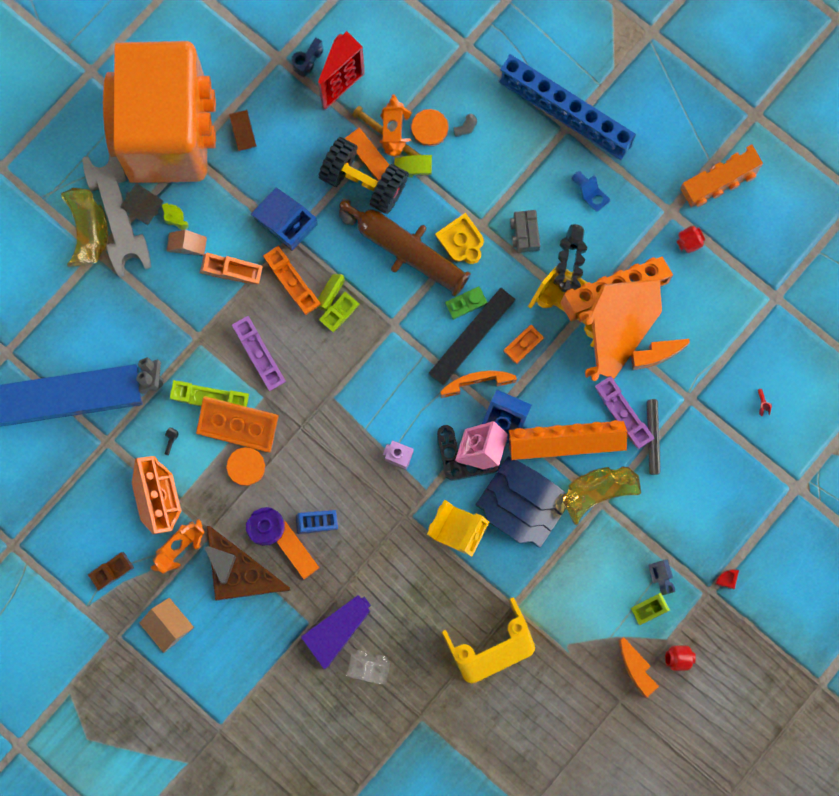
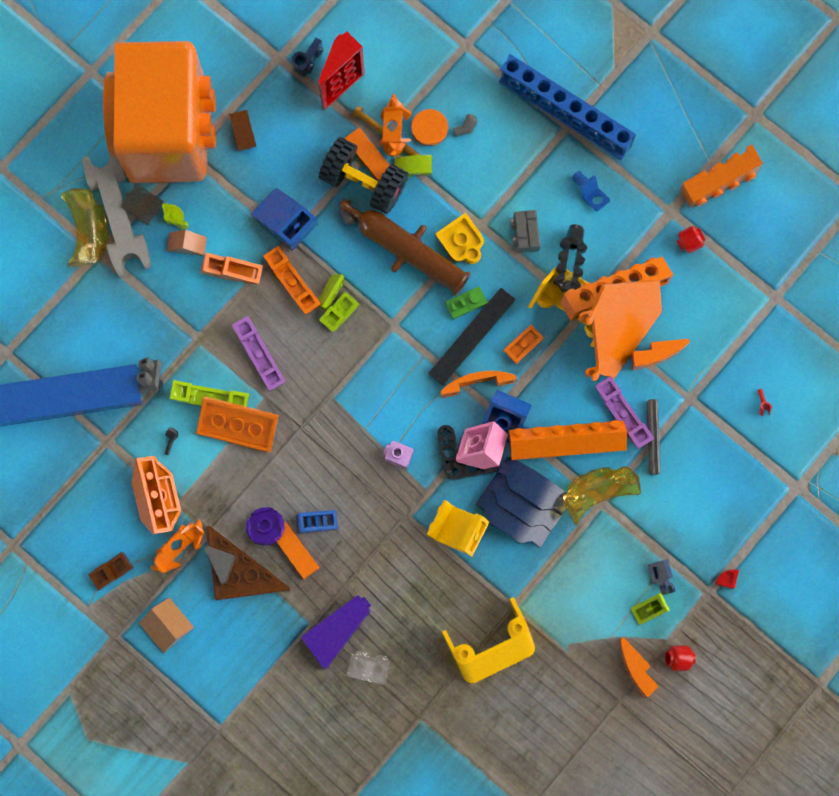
(246, 466): orange tile -> none

